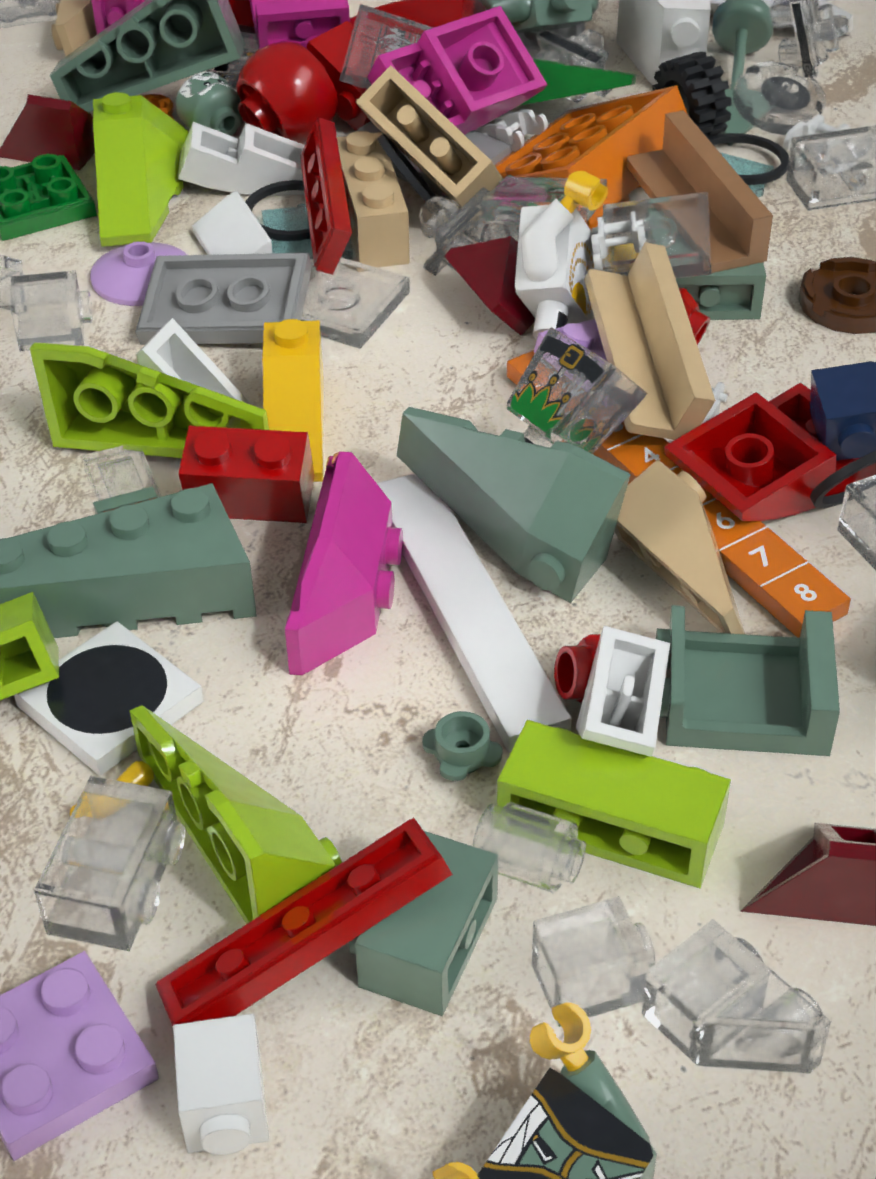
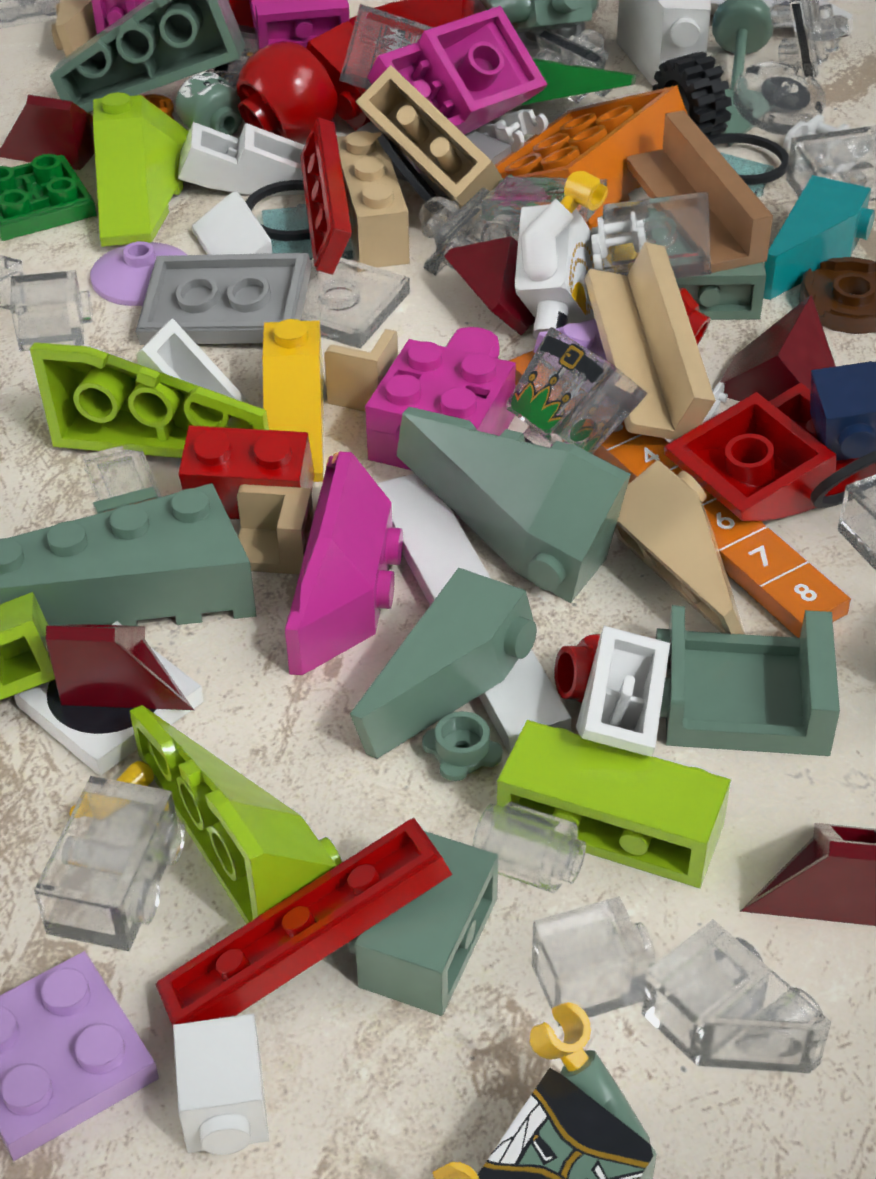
(110, 668): none -> dark red slope
(275, 526): none -> tan panel
(355, 373): none -> tan panel
(448, 659): none -> sand green slope
(451, 380): none -> dark pink brick
(780, 356): none -> dark red slope
(820, 227): none -> teal slope

